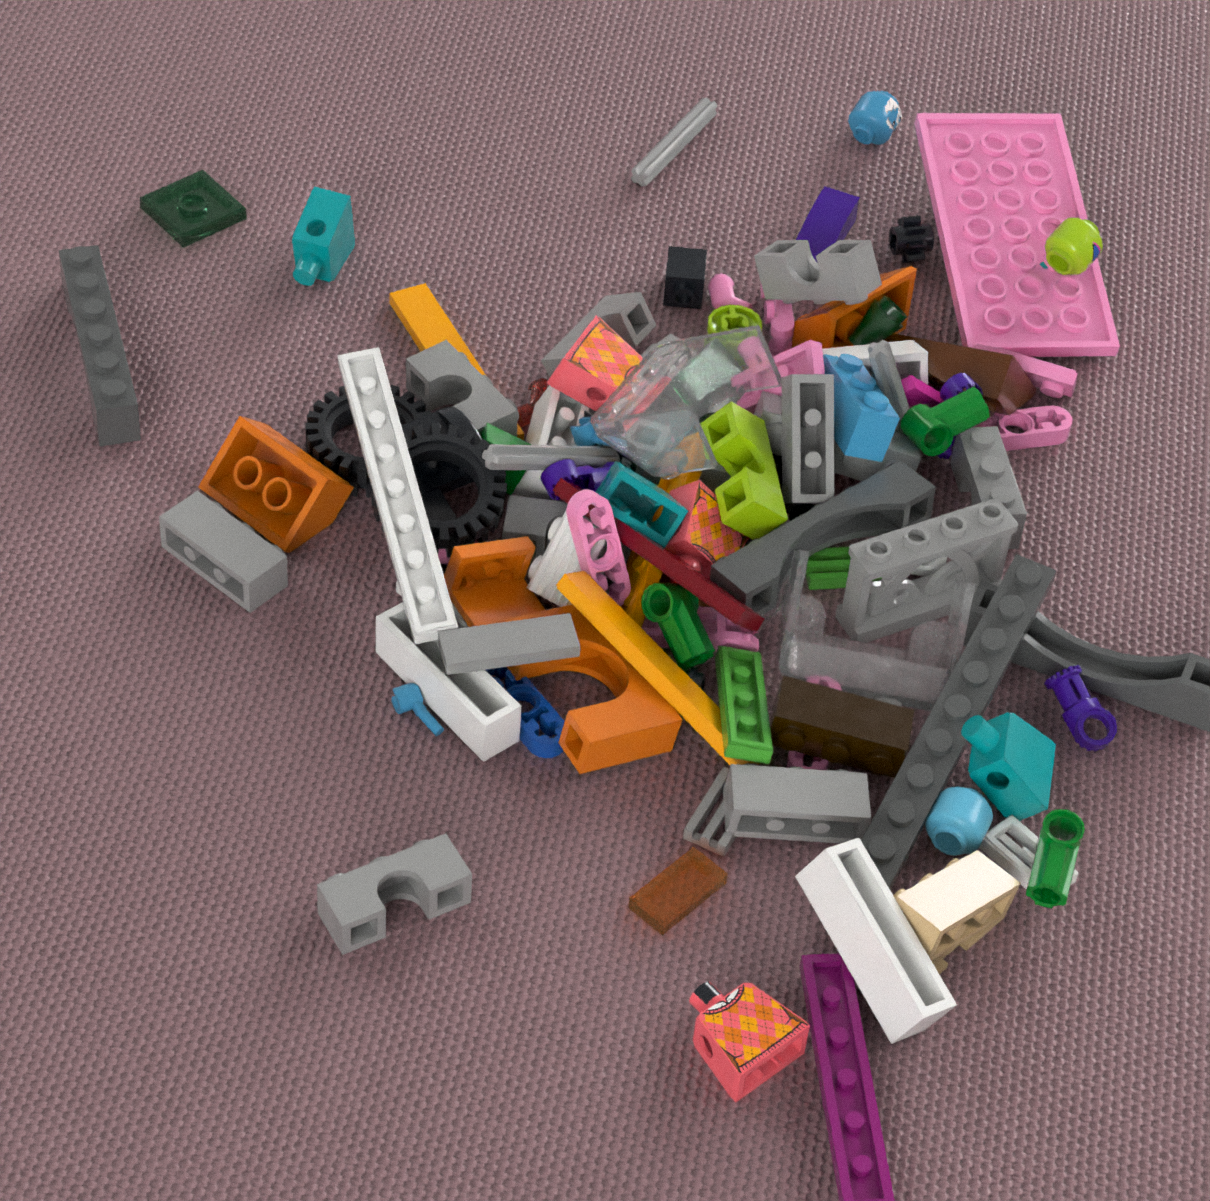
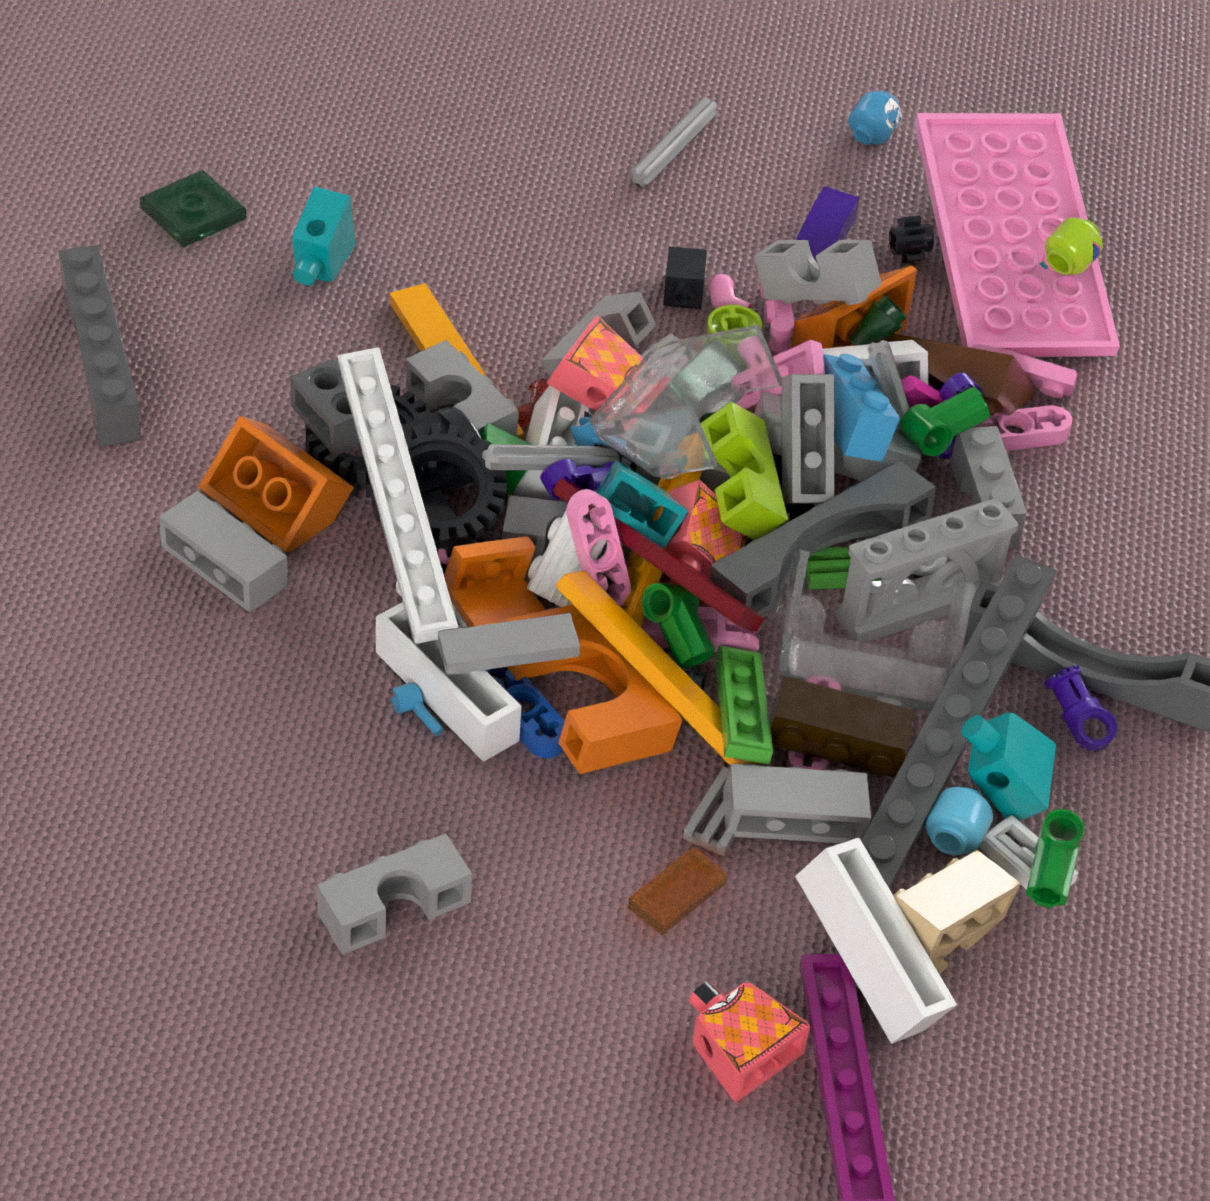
(323, 405): none -> dark grey brick

